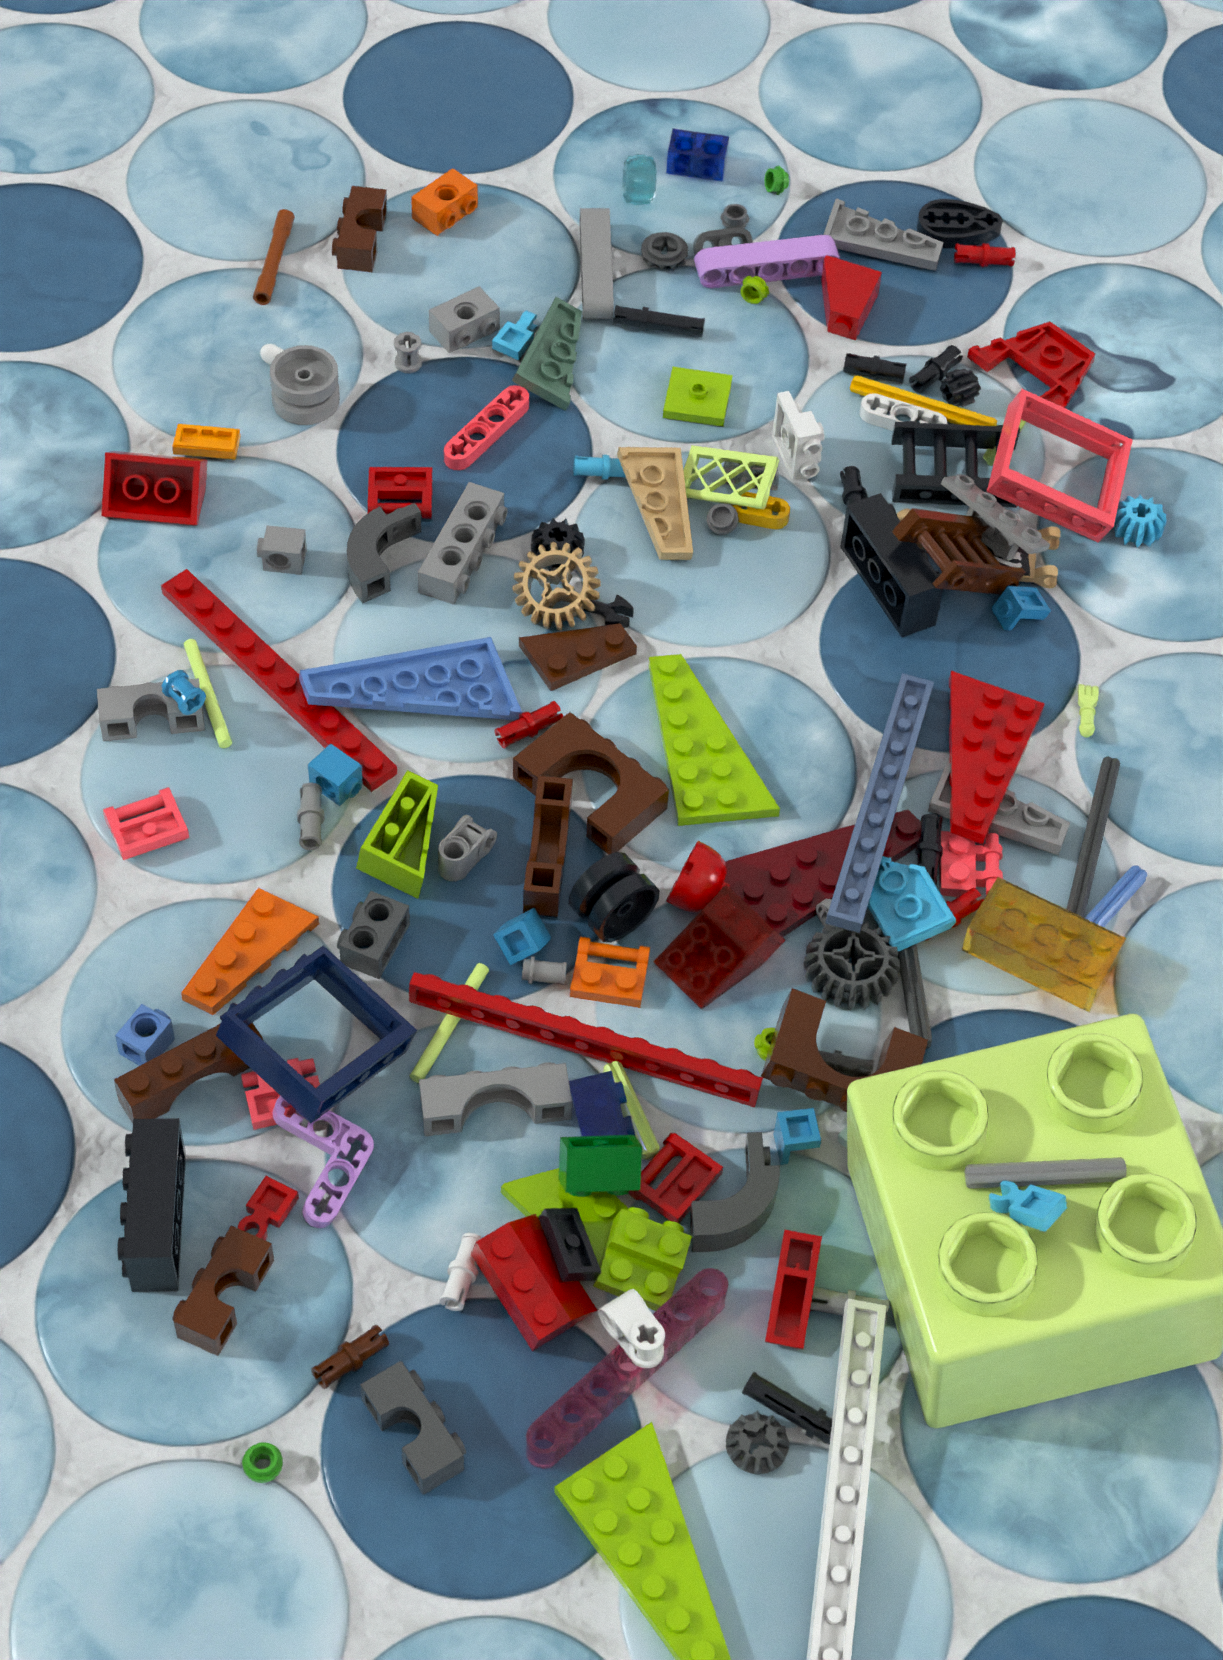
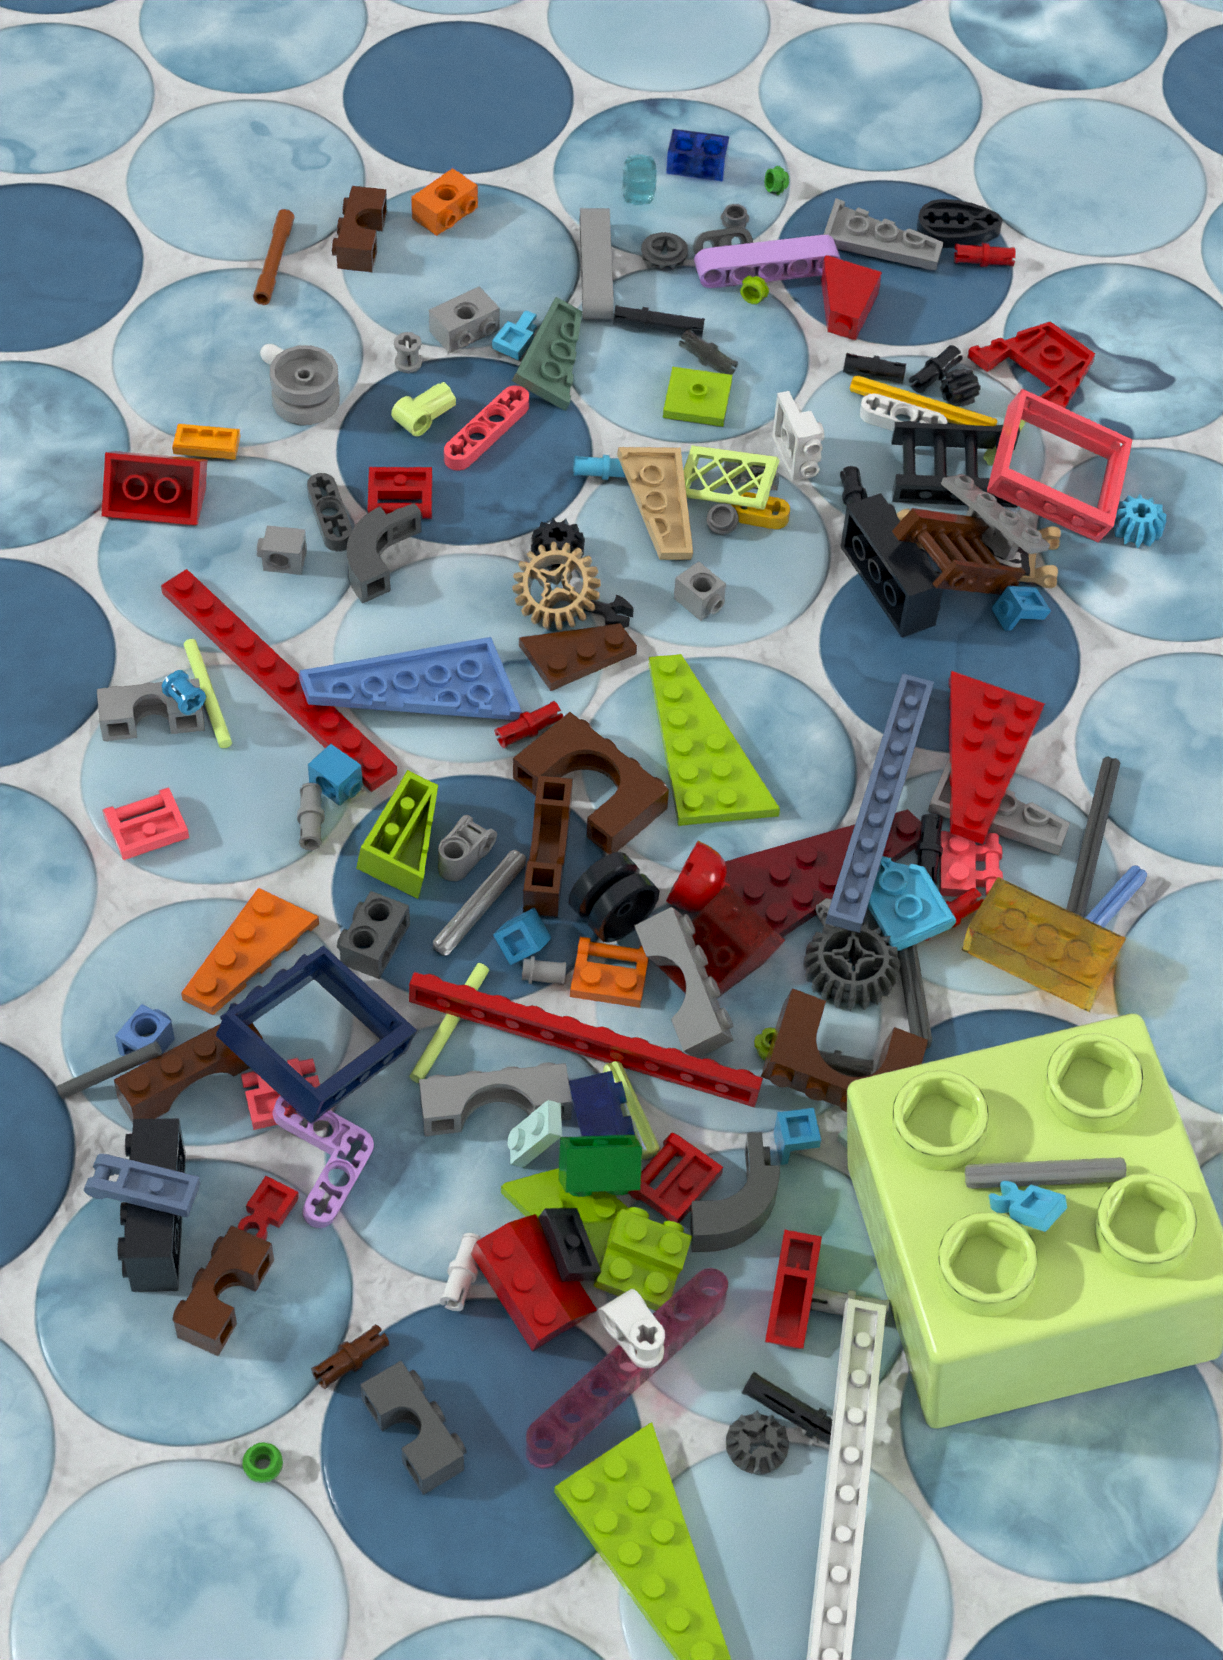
(109, 1070): none -> dark grey bar
(143, 1185): none -> sand blue plate
(332, 500): none -> dark grey beam
(418, 413): none -> yellowish green piece
(462, 543): light grey brick -> none
(479, 902): none -> light grey axle
(535, 1133): none -> light aqua plate
(700, 591): none -> light grey brick
(700, 1020): none -> light grey arch
(707, 353): none -> clear smoke pin
(1087, 701): yellowish green piece -> none

